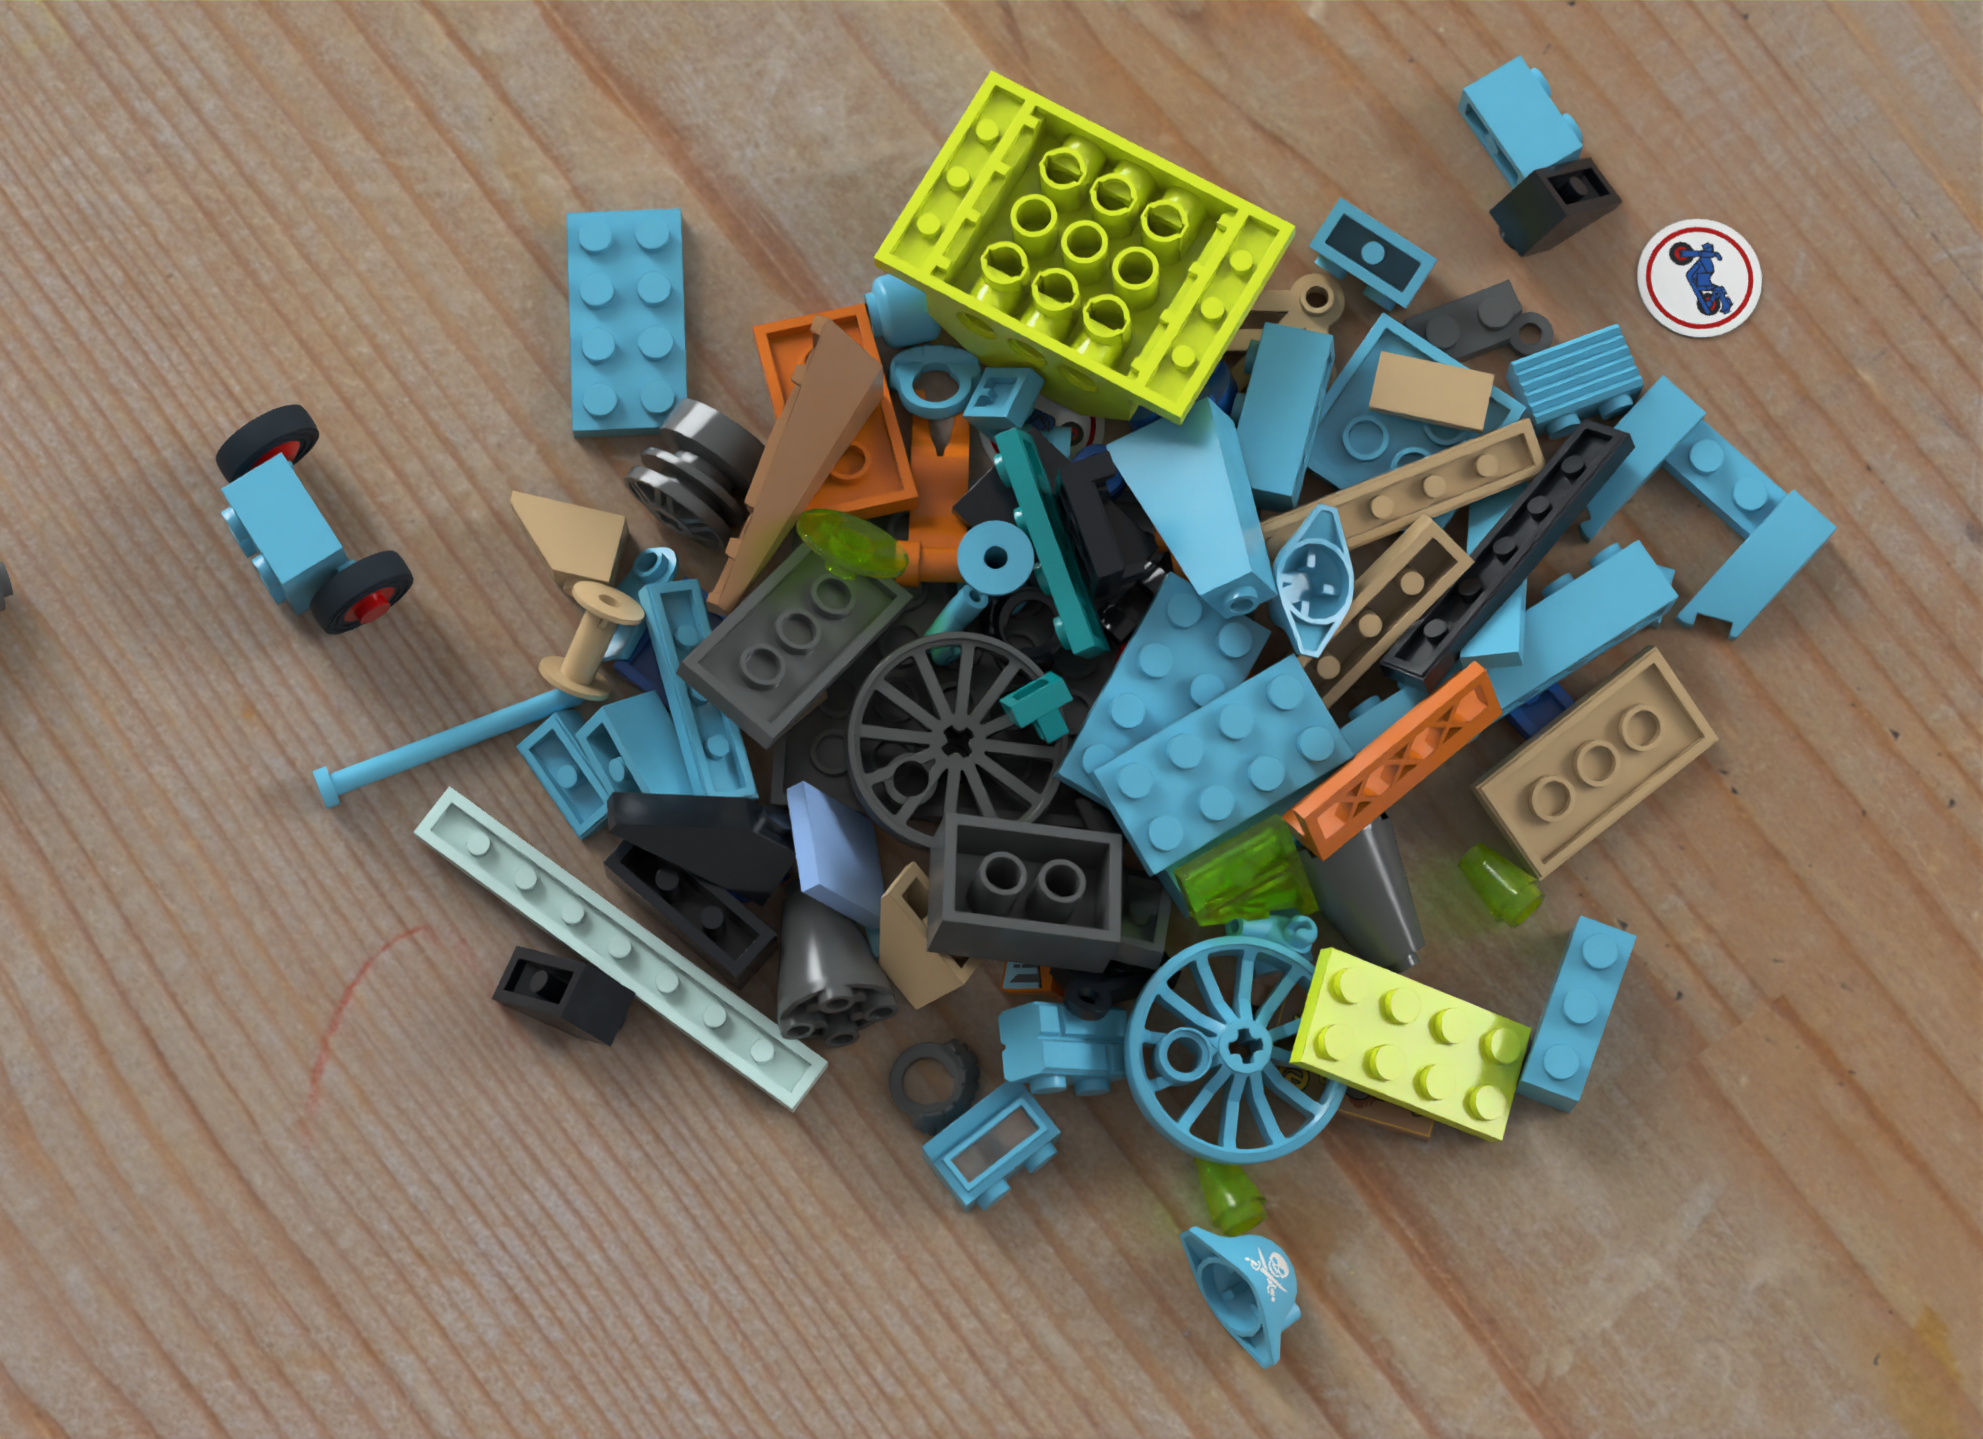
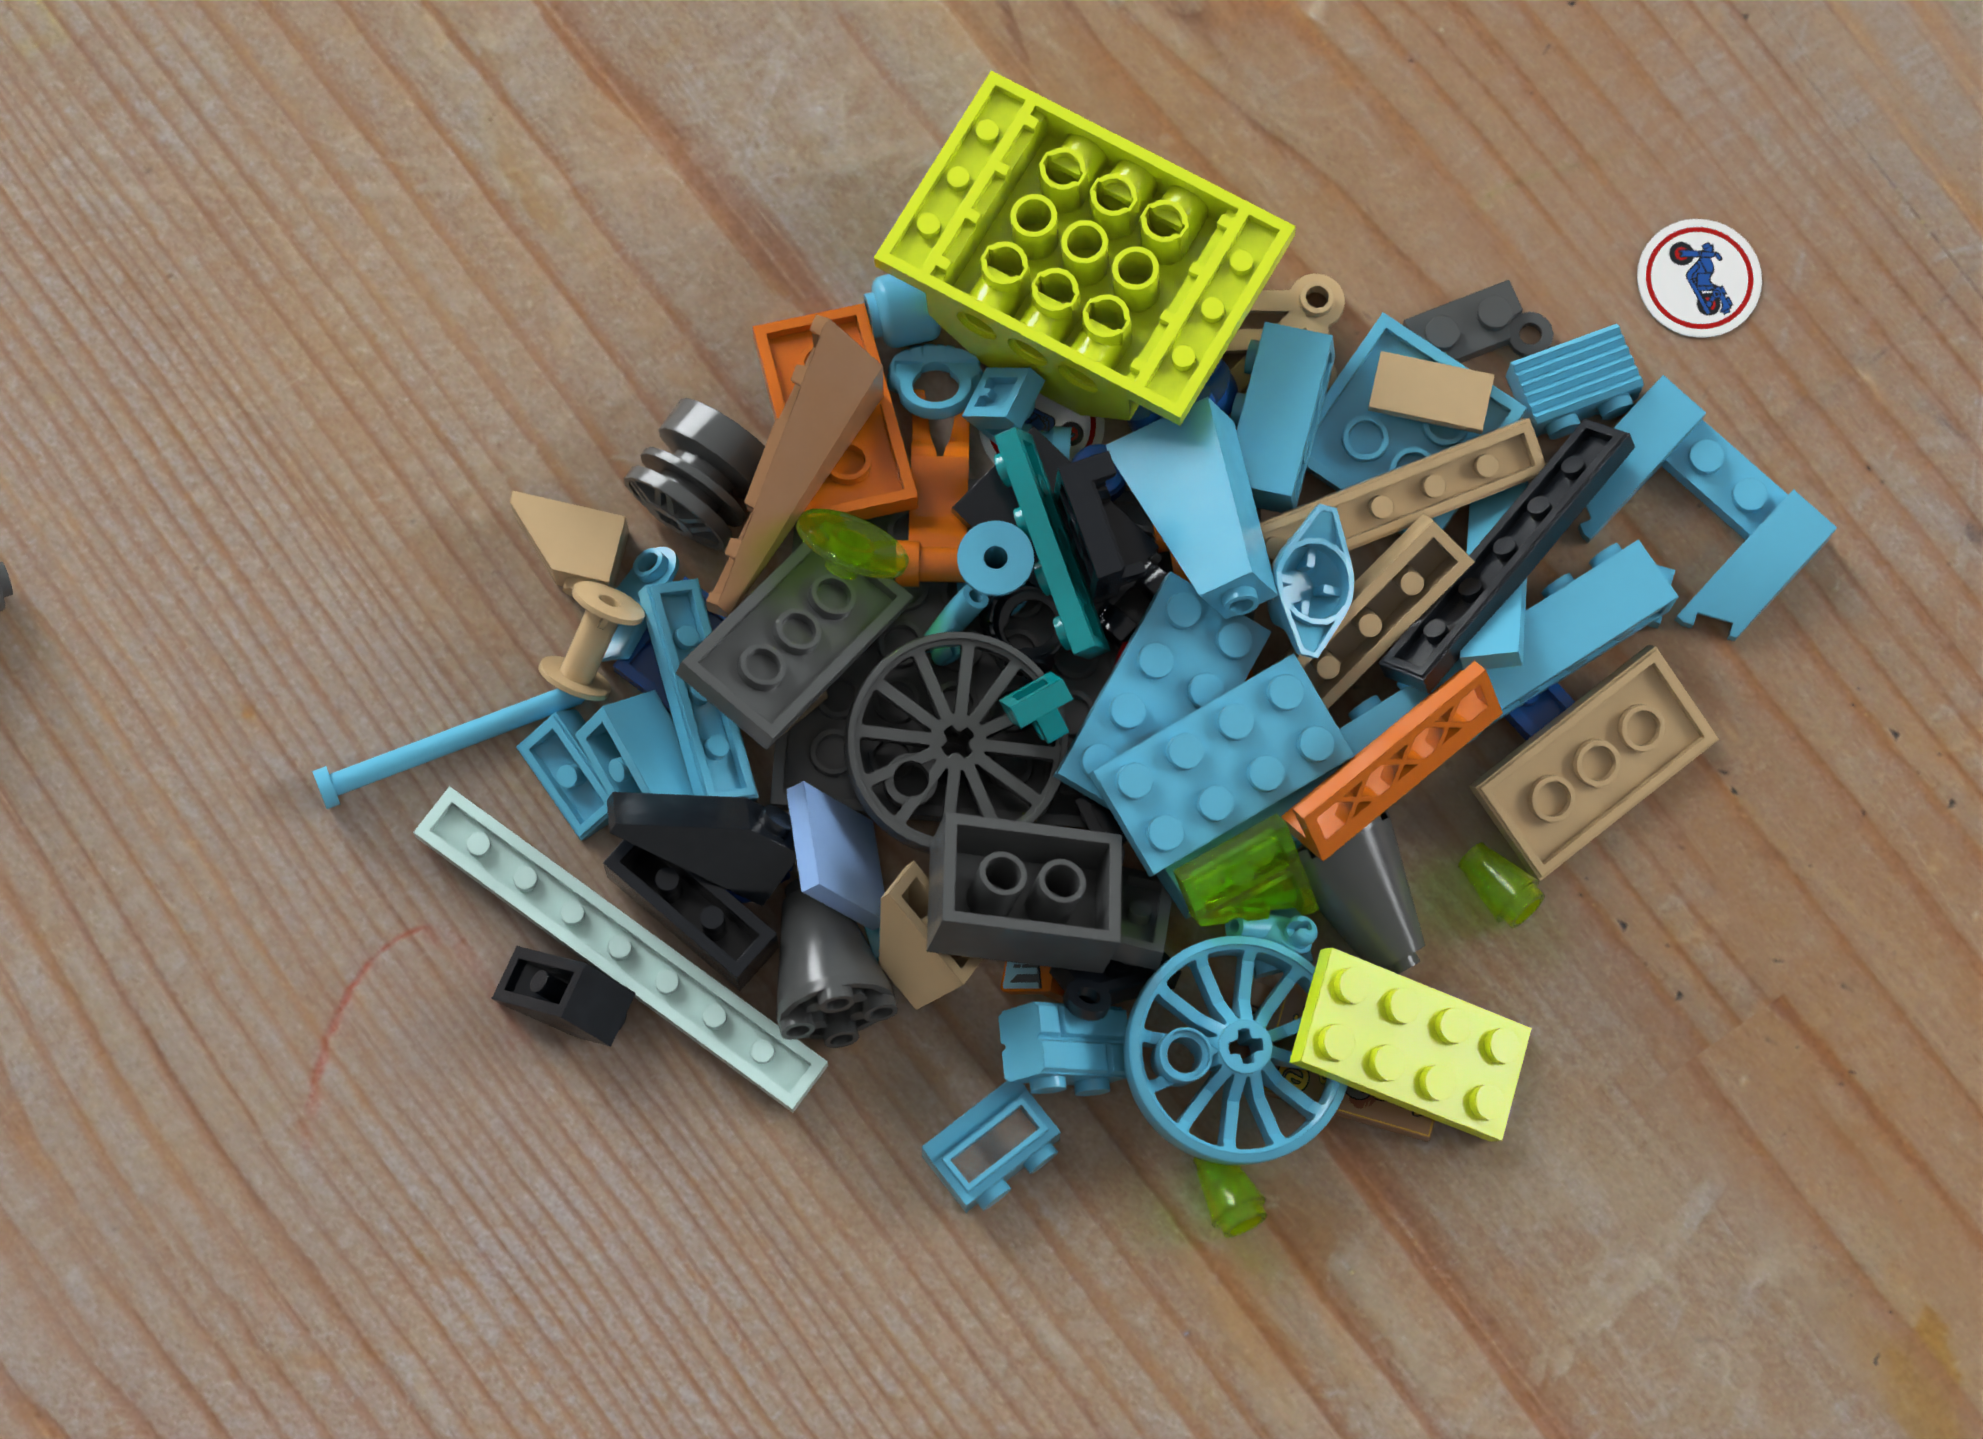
(294, 544): brick -> none
(626, 320): medium azure plate -> none
(961, 1066): dark grey piece -> none
(1246, 1287): medium azure hat -> none
(1373, 253): medium azure brick -> none
(1519, 121): medium azure brick -> none
(1553, 206): black slope -> none
(1575, 1014): medium azure brick -> none

